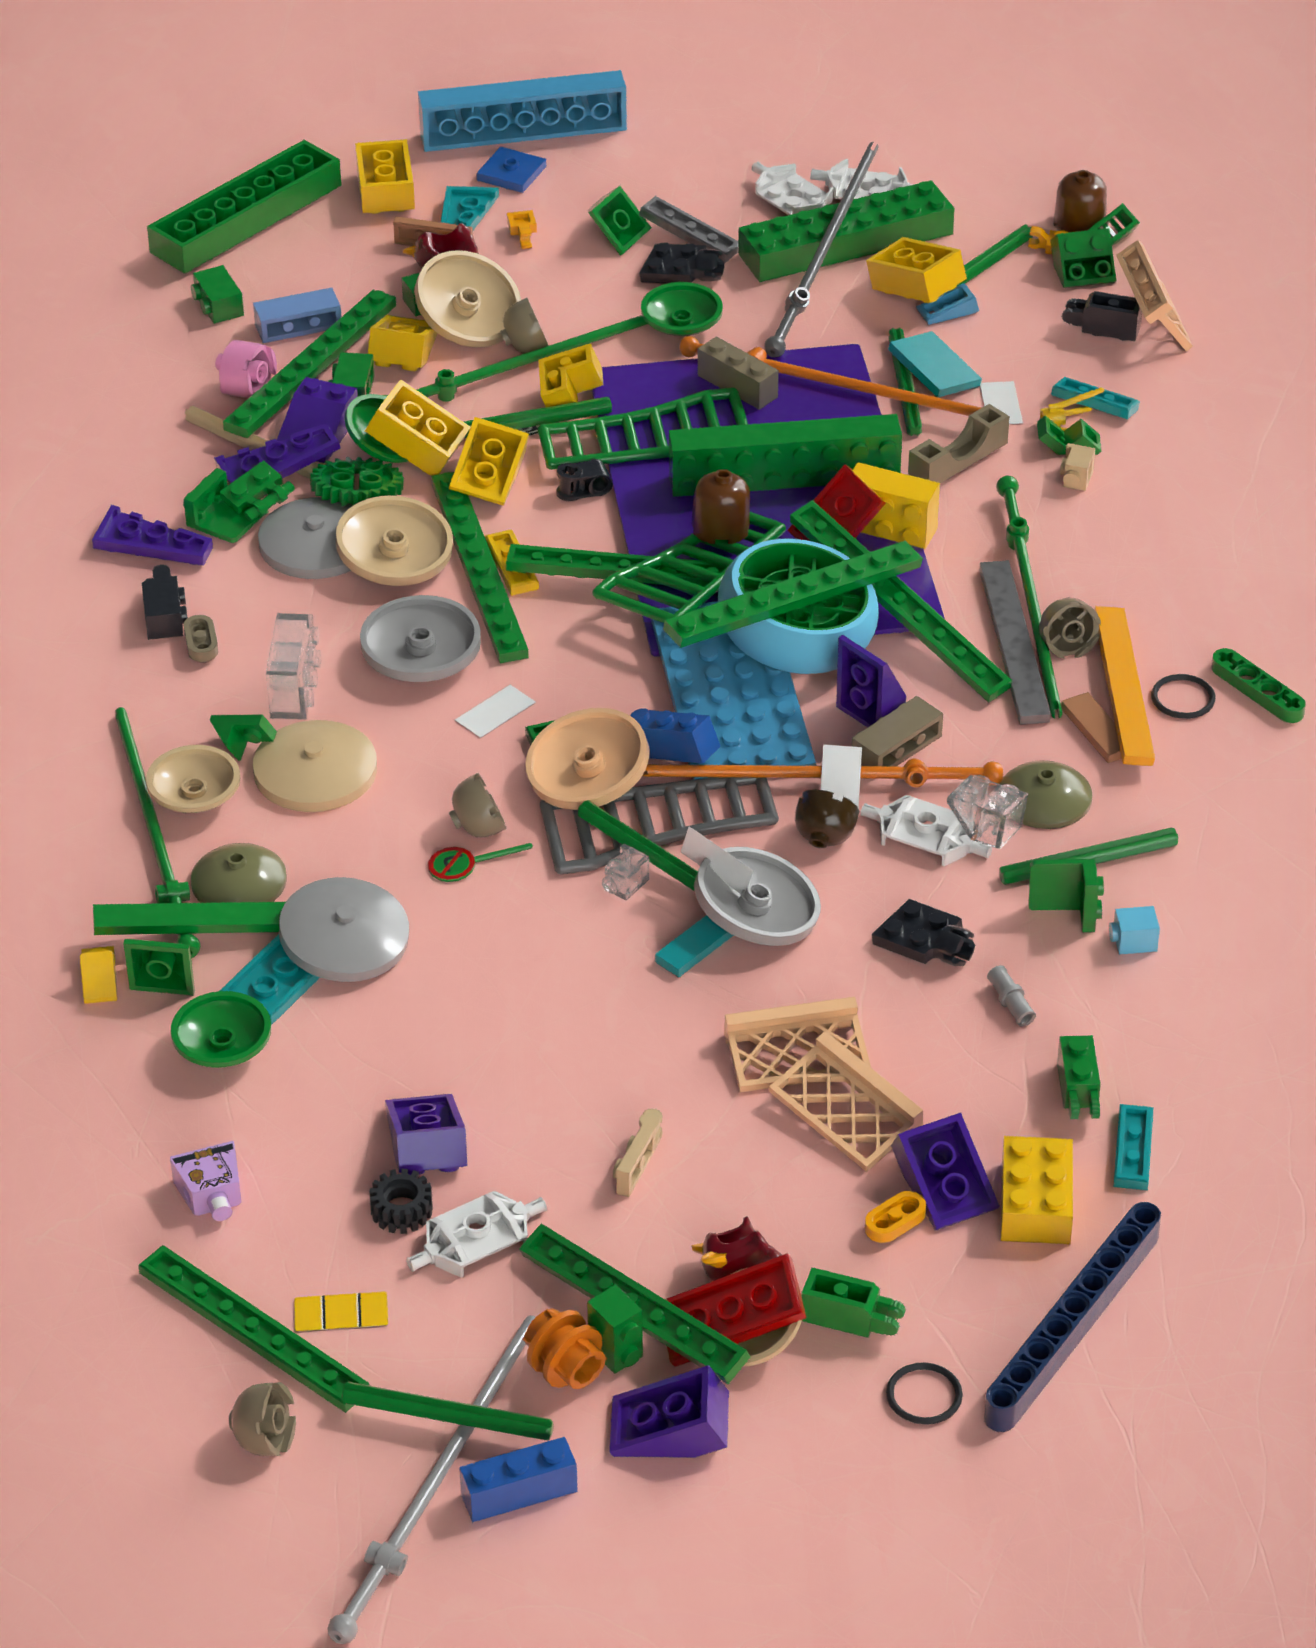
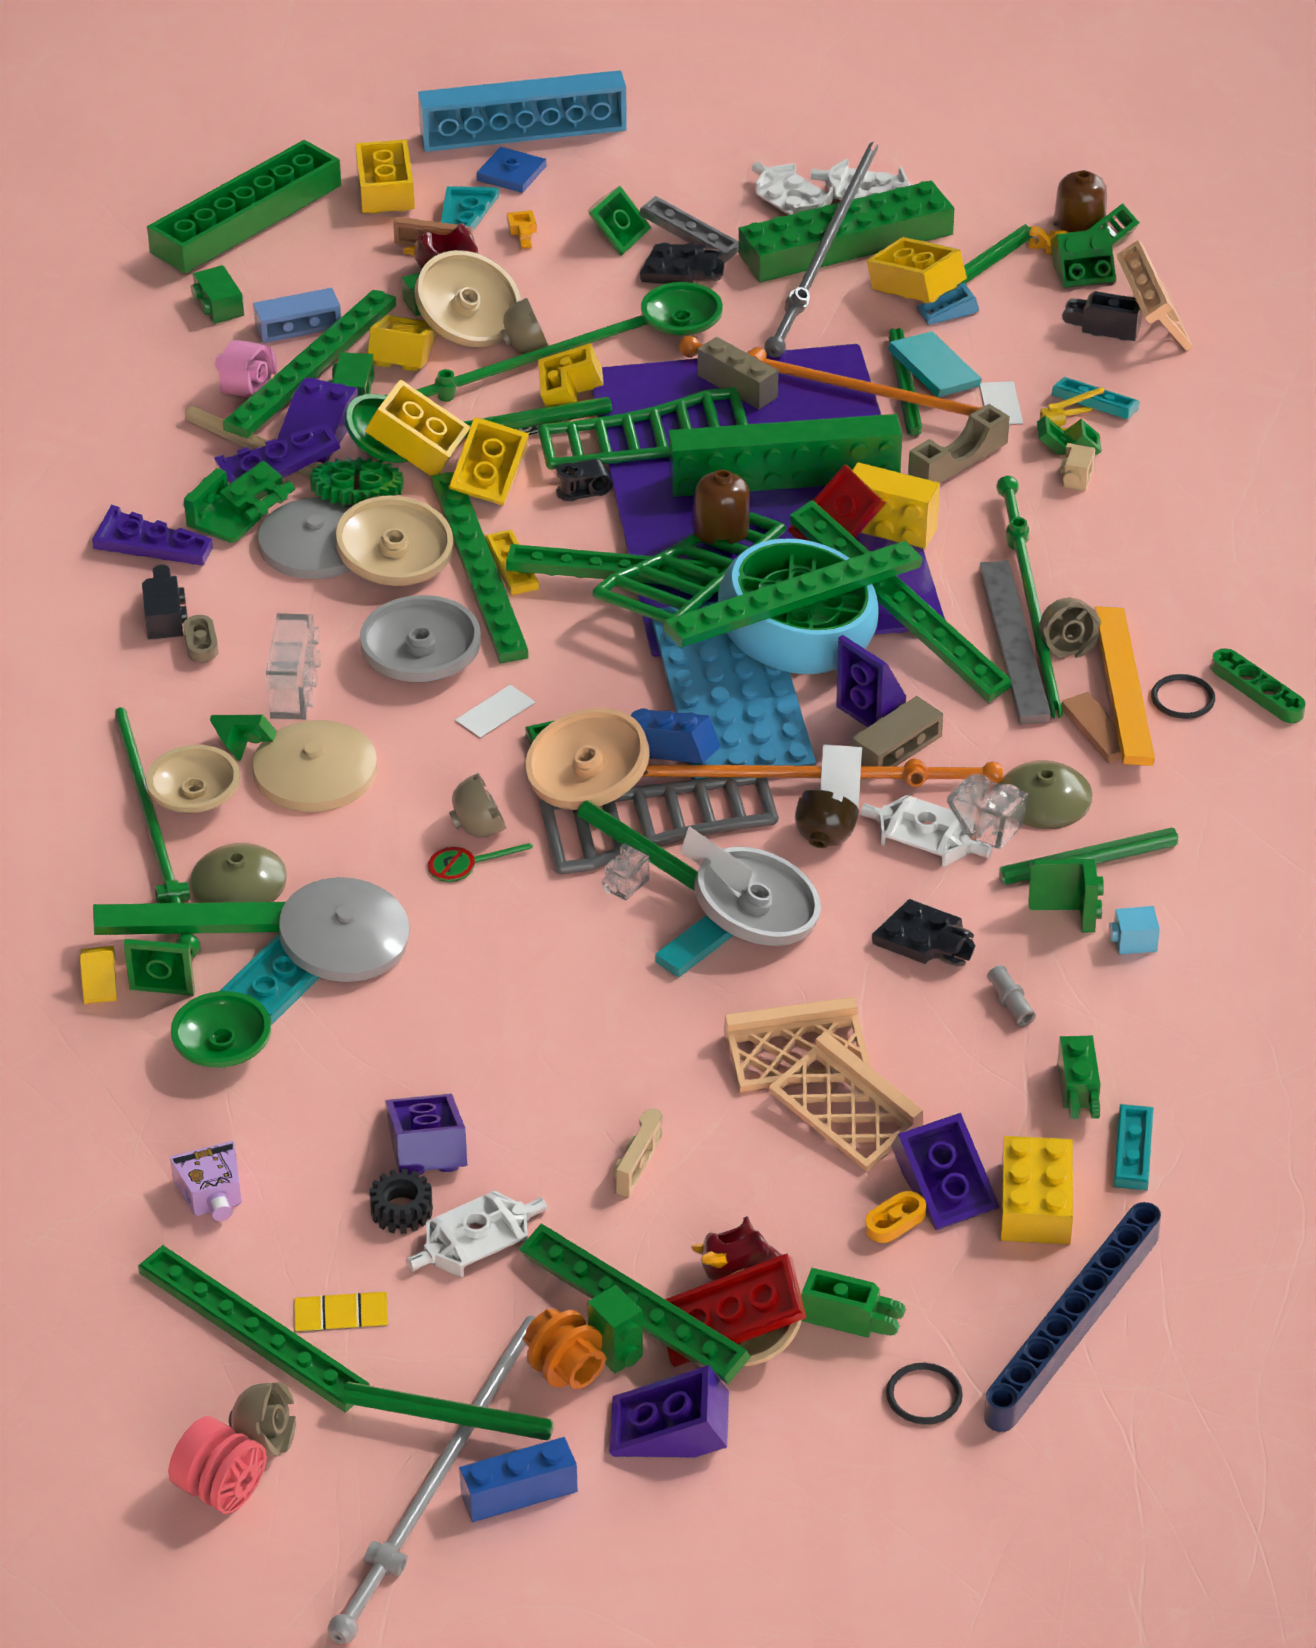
(217, 1464): none -> coral wheel

